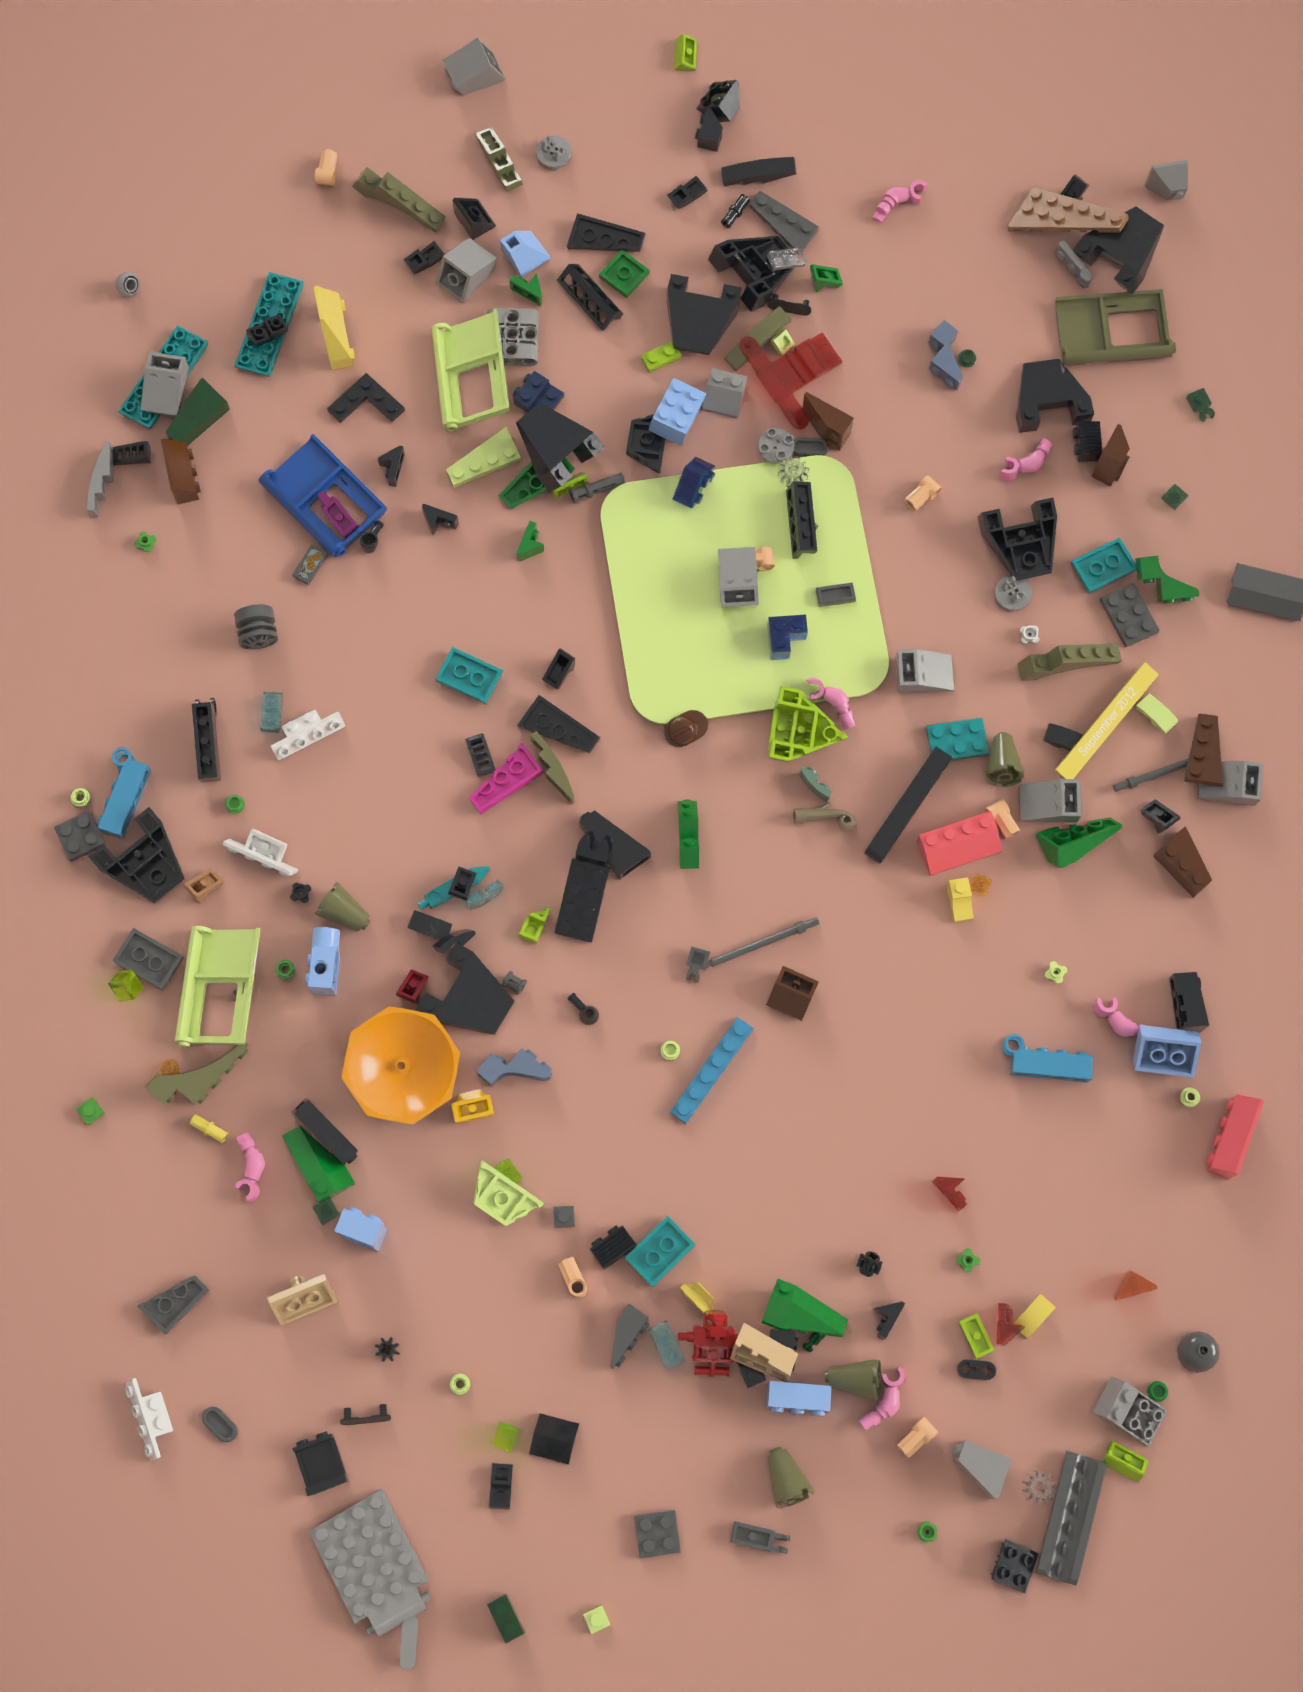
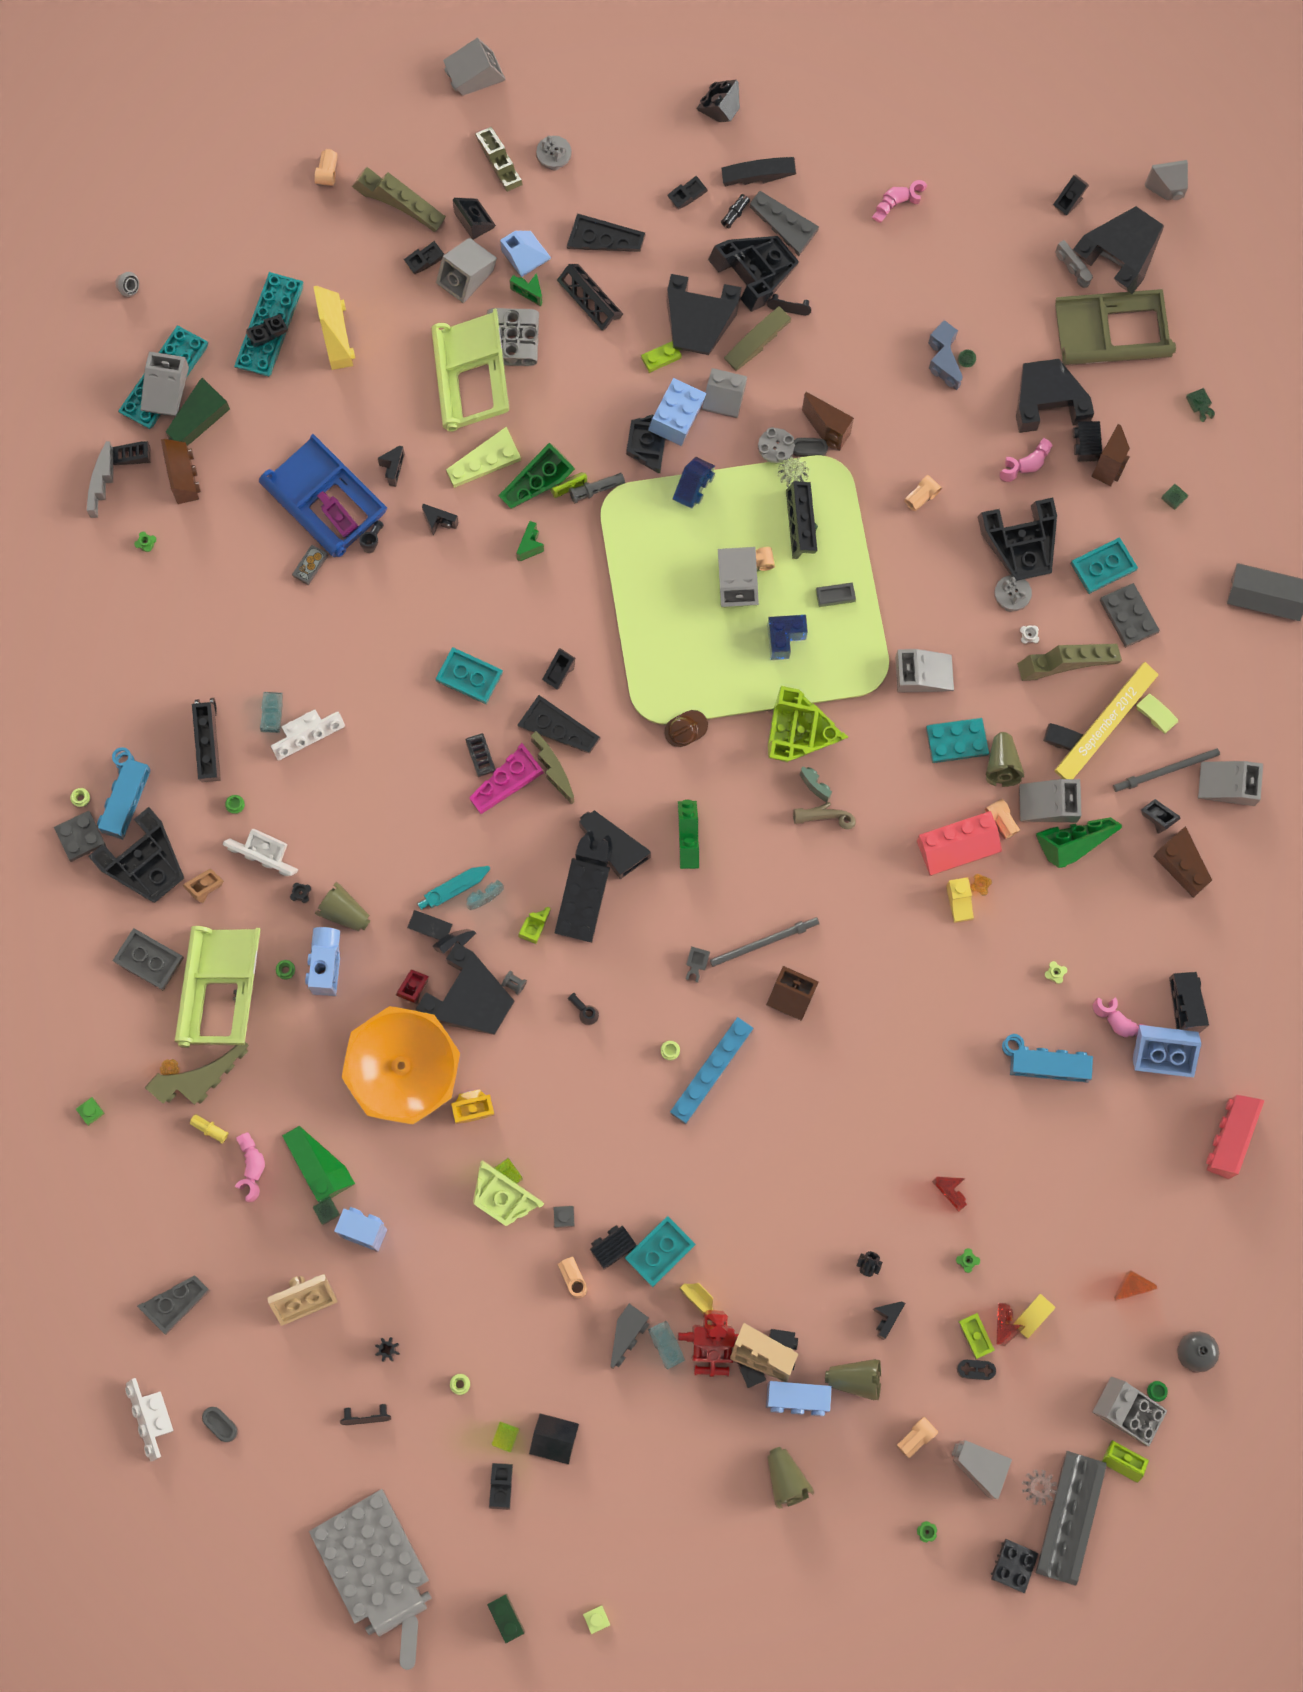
(125, 985): clear neon green panel -> none
(256, 626): dark grey wheel -> none
(320, 1463): black panel -> none
(325, 1132): black slope -> none
(361, 390): black plate -> none
(462, 883): black slope -> none
(522, 1065): sand blue arch -> none
(535, 391): dark blue plate -> none
(550, 439): black wedge -> none
(624, 273): green tile -> none
(657, 1534): dark grey plate -> none
(685, 53): lime slope -> none
(710, 133): black slope -> none
(757, 1537): dark grey hinge -> none
(782, 342): yellowish green plate -> none
(786, 259): clear plate -> none
(791, 372): clear red piece -> none
(797, 1310): green wedge -> none
(814, 1339): dark green piece -> none
(825, 276): green slope -> none
(837, 699): bright pink piece -> none
(888, 1404): bright pink piece -> none
(908, 805): black beam -> none
(1062, 213): medium nougat wing -> none
(1167, 588): green arch -> none
(1185, 1101): yellowish green plate -> none
(1205, 755): reddish brown wing -> none

